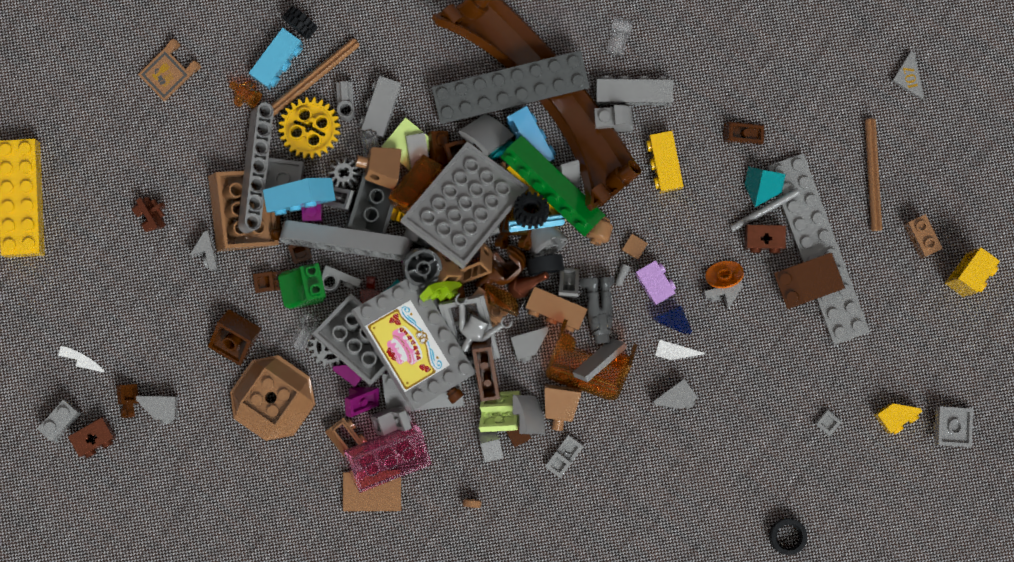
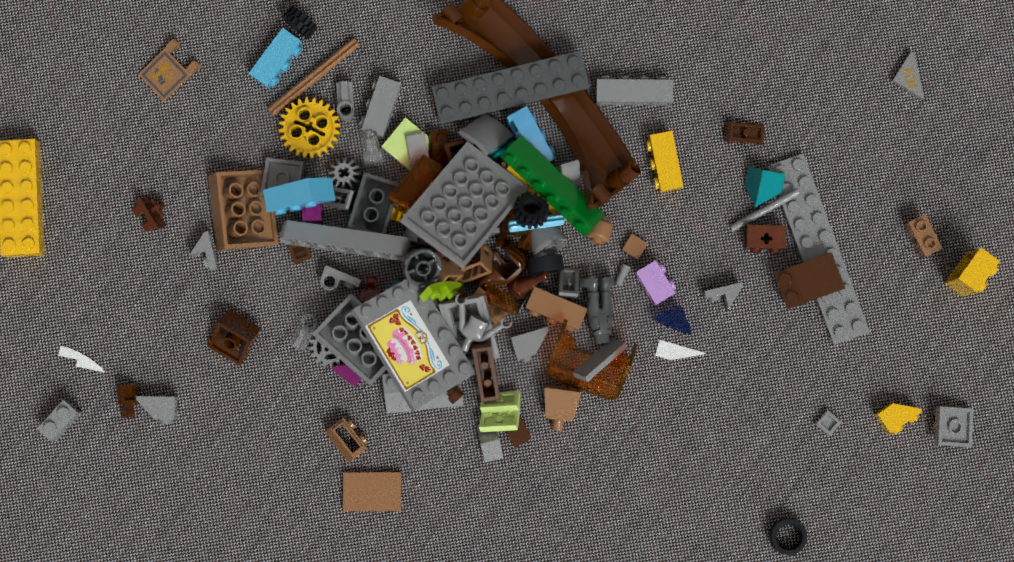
(81, 438): copper brick -> none
(245, 93): clear orange piece -> none
(250, 174): light grey beam -> none
(267, 281): reddish brown slope -> none
(275, 233): reddish brown hand -> none
(293, 400): medium nougat piece -> none
(301, 286): green hips -> none
(361, 400): magenta slope -> none
(381, 166): medium nougat torso -> none
(387, 458): clear pink brick -> none
(391, 420): light grey brick -> none
(471, 503): medium nougat tile -> none
(530, 414): light grey slope -> none
(564, 455): light grey slope -> none
(615, 117): light grey brick -> none
(620, 32): clear piece -> none
(677, 397): light grey slope -> none
(724, 274): orange dish -> none
(873, 174): medium nougat axle -> none

